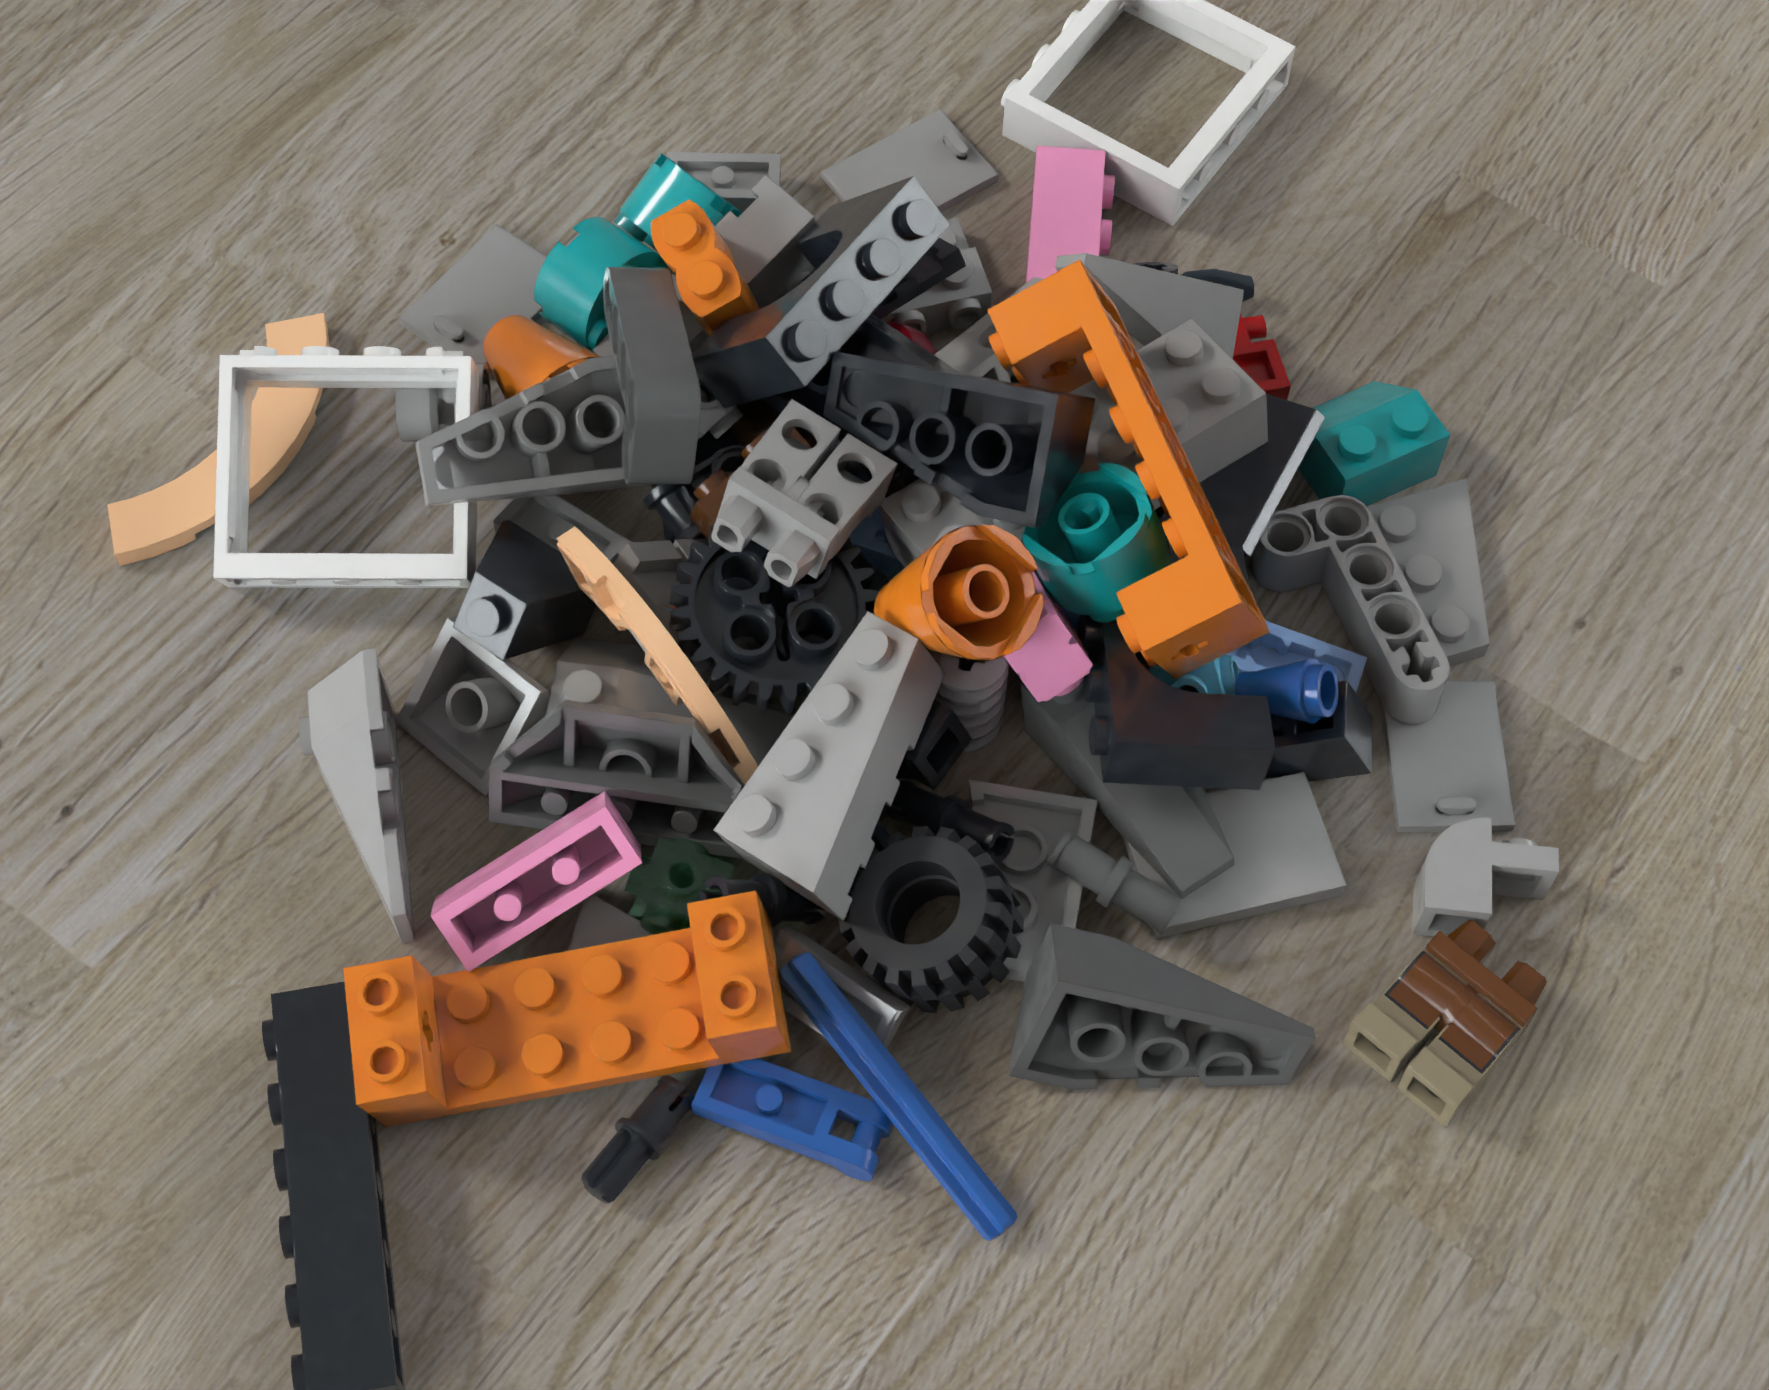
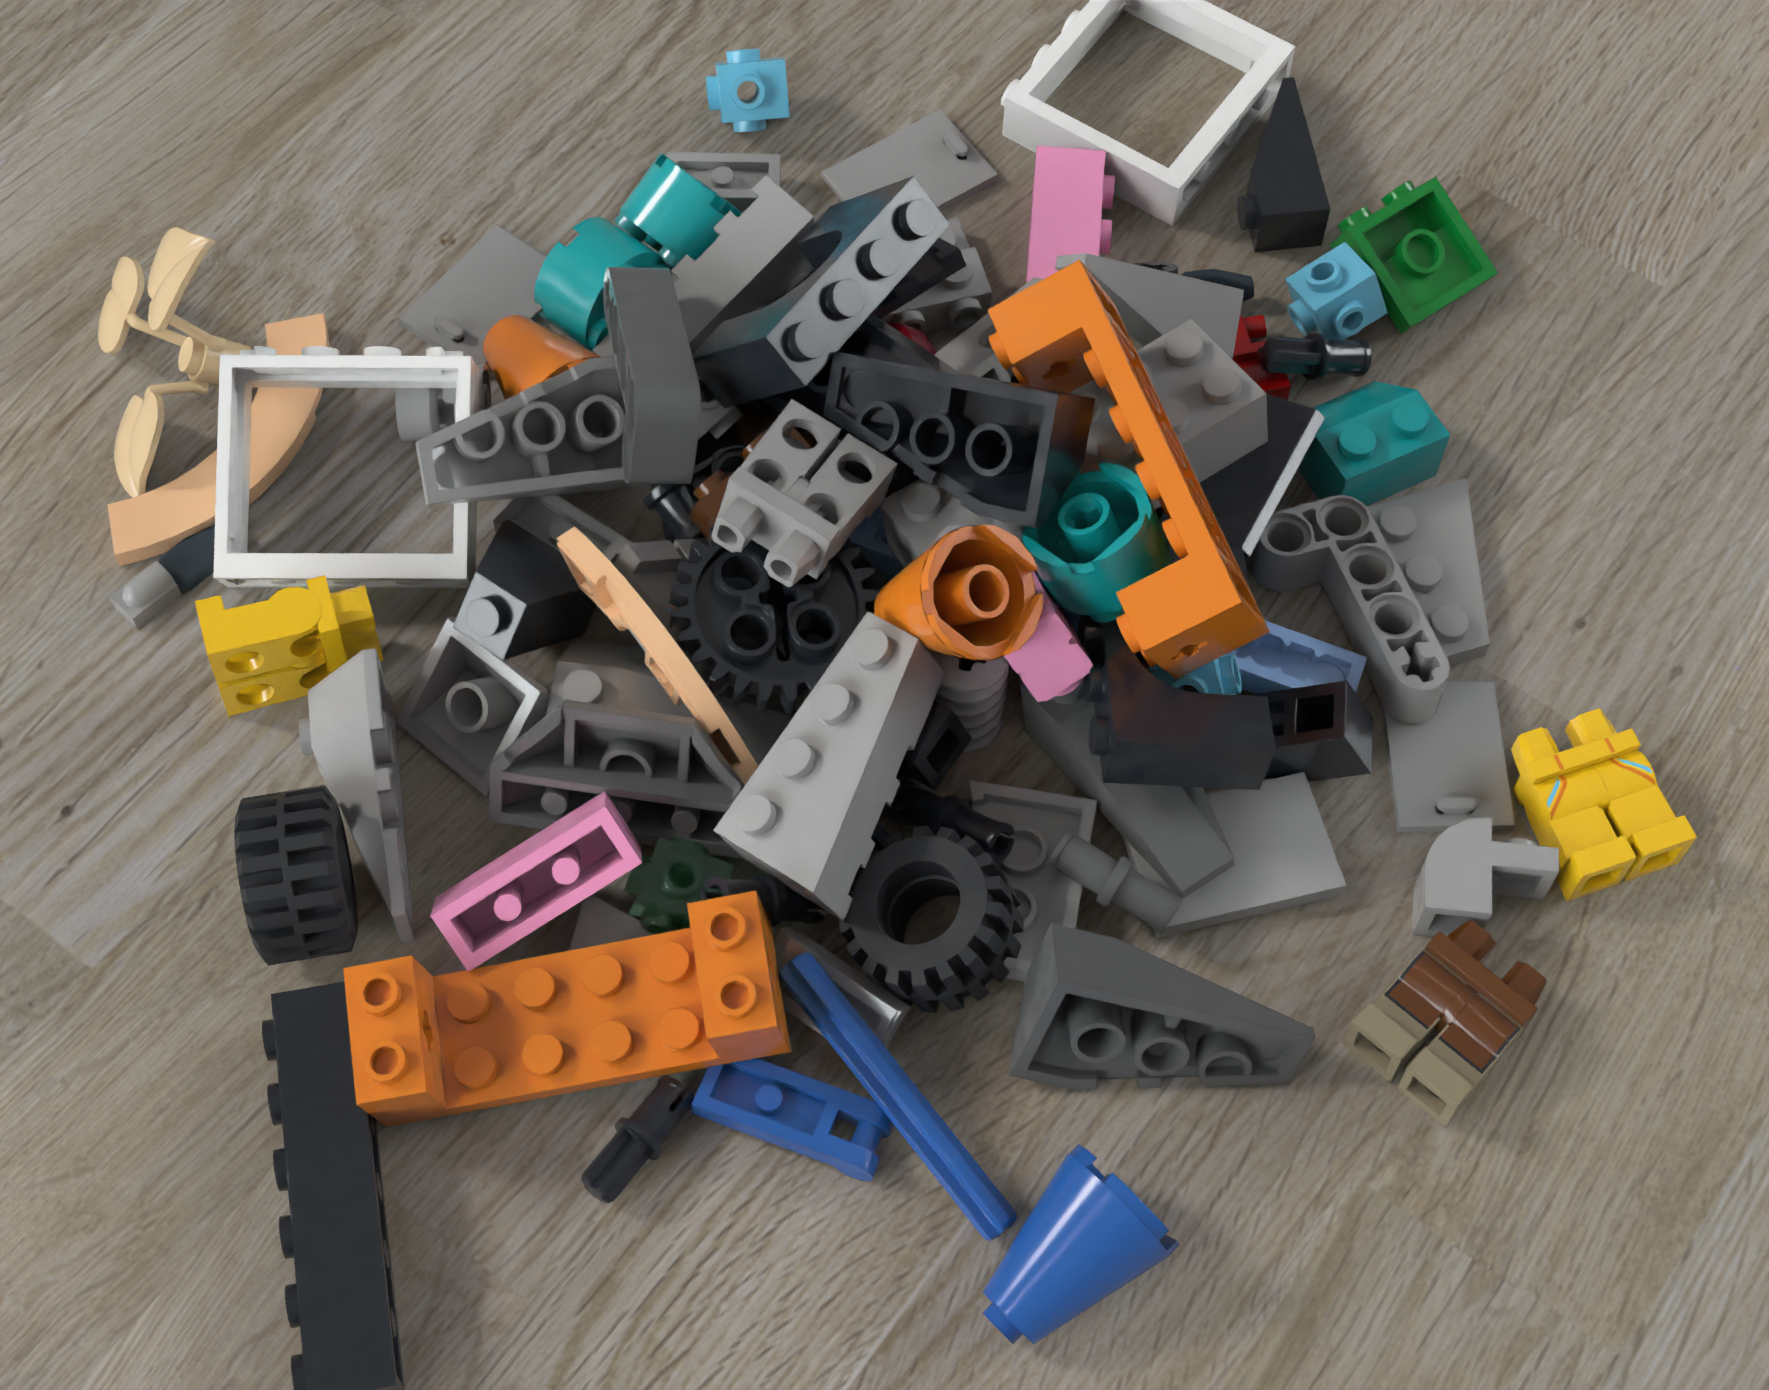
(164, 580): none -> piece
(199, 355): none -> tan plant
(284, 643): none -> yellow hips
(295, 875): none -> black tyre
(701, 266): orange brick -> none
(769, 99): none -> medium azure brick
(1073, 1251): none -> blue cone
(1285, 187): none -> black slope
(1294, 690): blue cone -> none
(1315, 356): none -> black axle
(1335, 295): none -> medium azure brick
(1418, 251): none -> green plate
(1597, 805): none -> yellow hips

